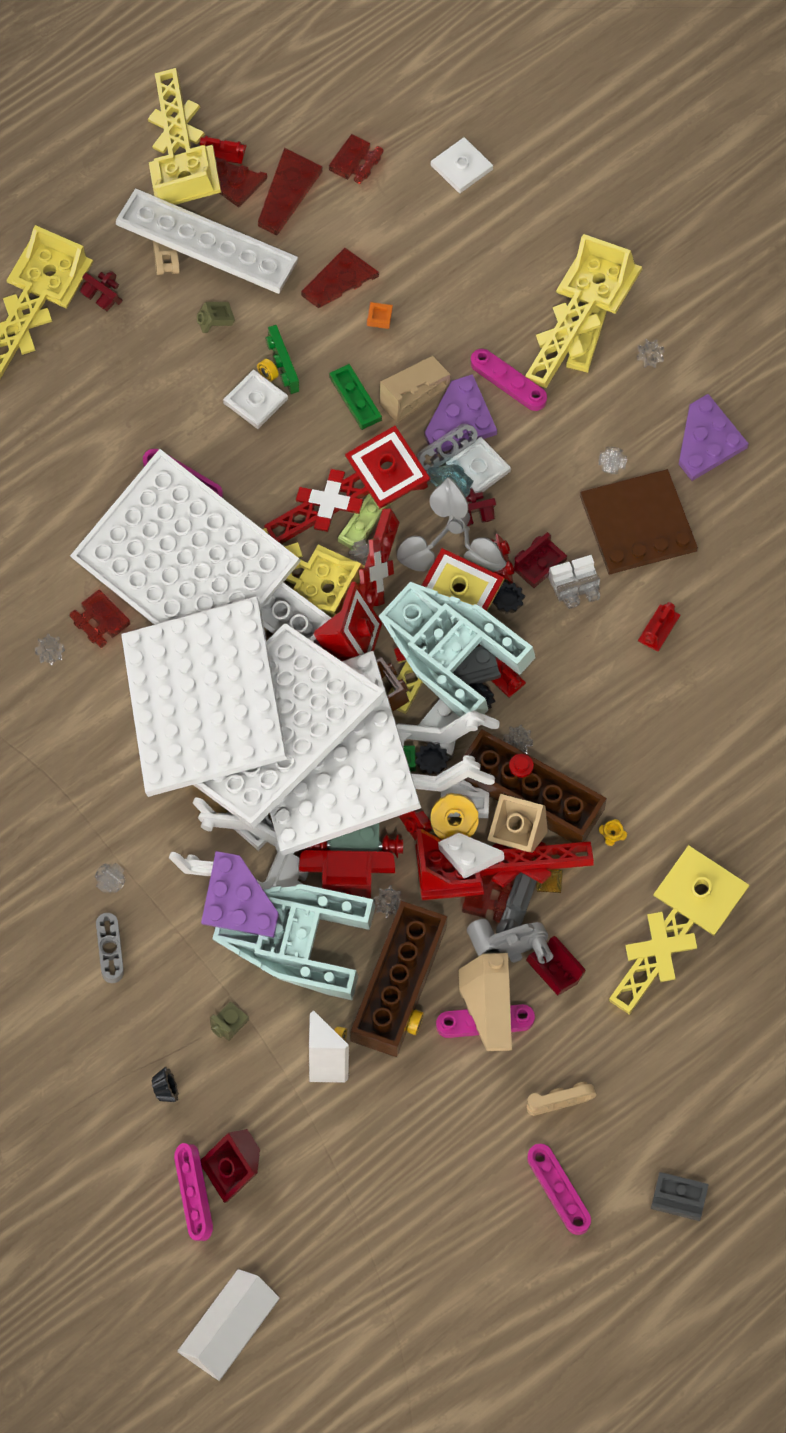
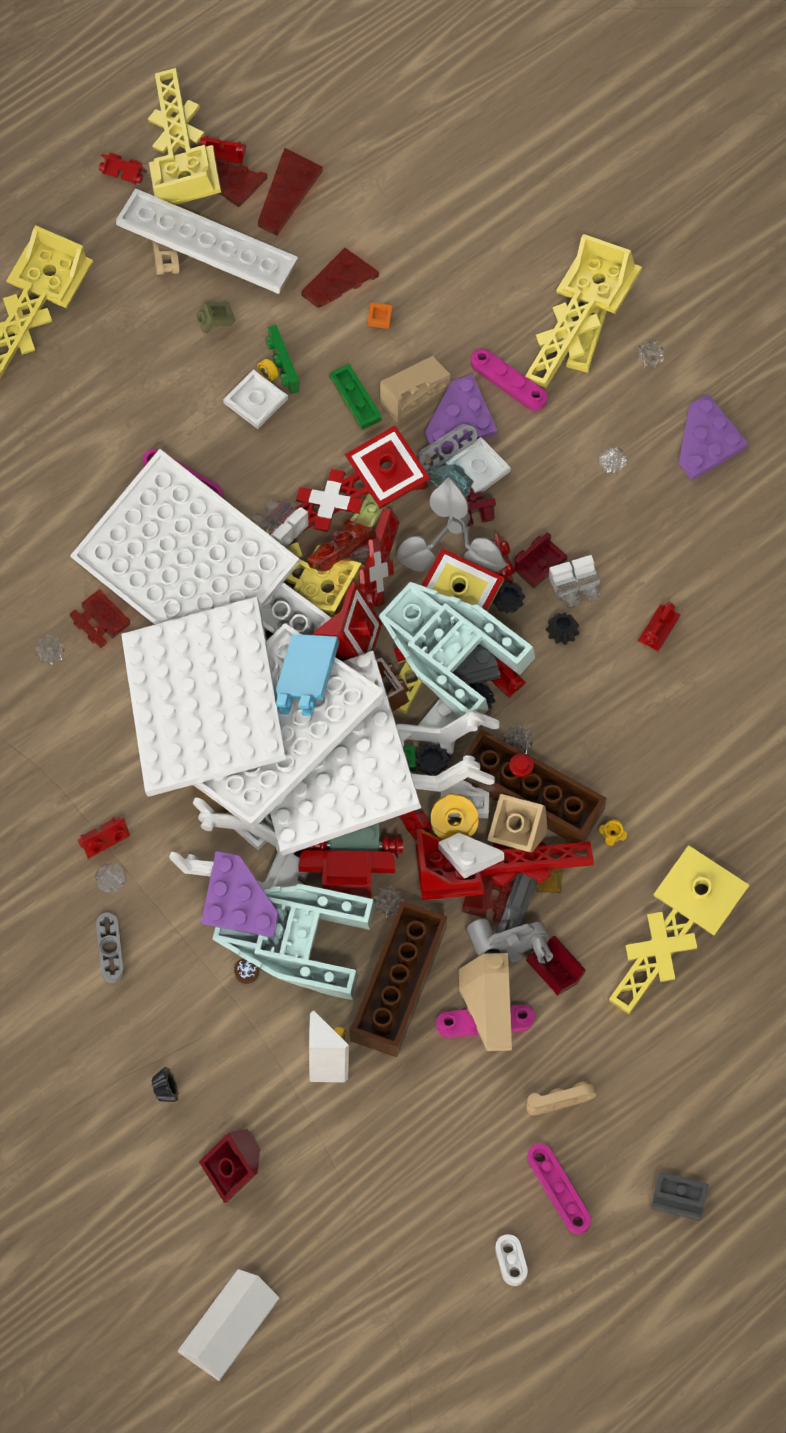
(92, 285): dark red hips -> none
(110, 834): none -> red hinge
(114, 164): none -> red hinge
(193, 1192): dark pink plate -> none
(228, 1021): olive bracket -> none
(246, 971): none -> reddish brown tile
(282, 522): none -> hips
(305, 672): none -> medium azure tile
(340, 548): none -> clear red wing
(350, 156): clear red plate -> none
(415, 1022): yellow tile -> none
(461, 165): white plate -> none
(511, 1261): none -> white plate
(562, 628): none -> black piece
(638, 521): reddish brown plate -> none

